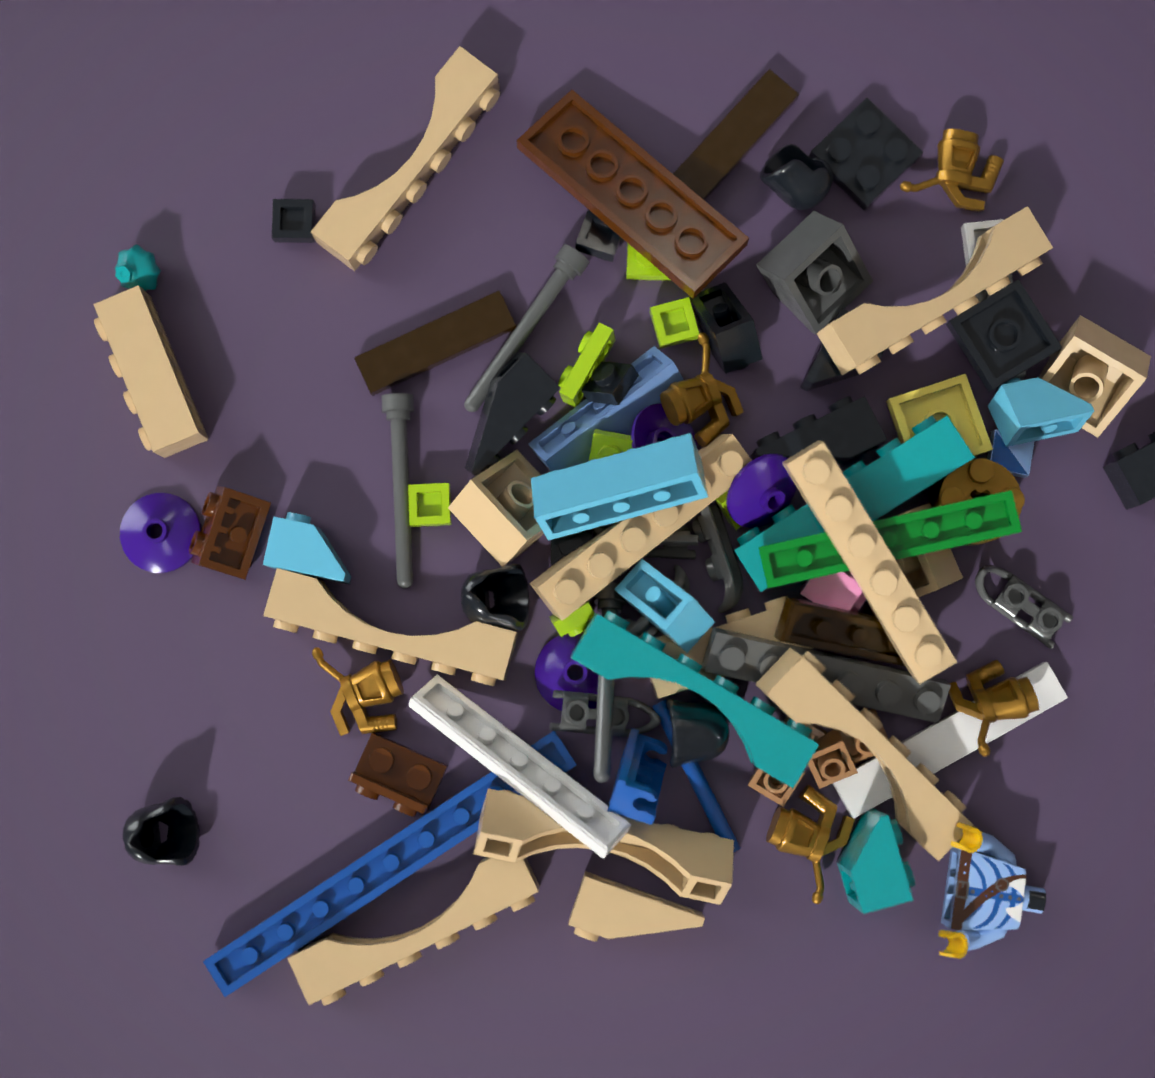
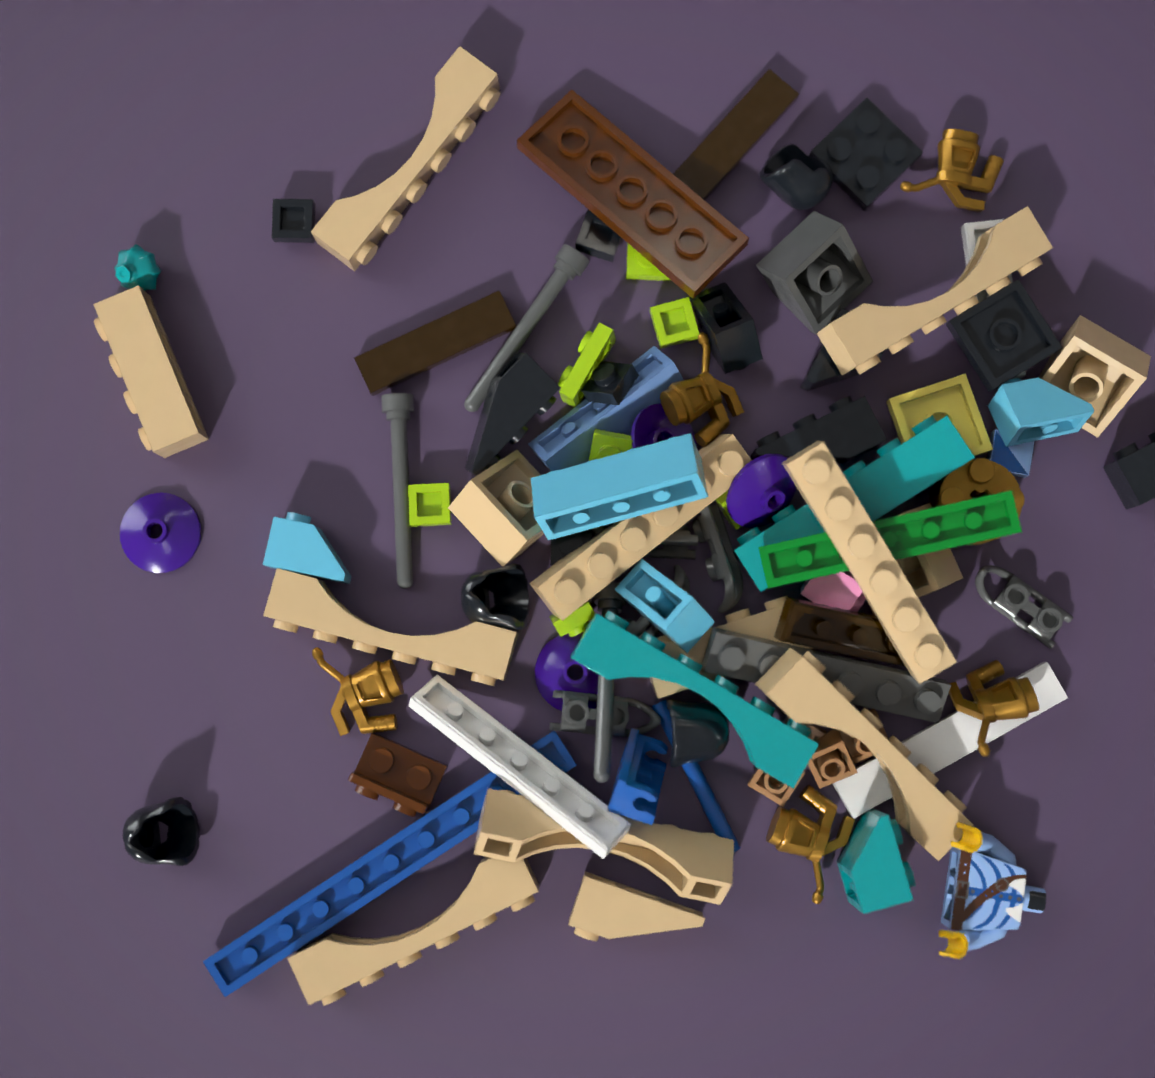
(229, 531): reddish brown bracket -> none

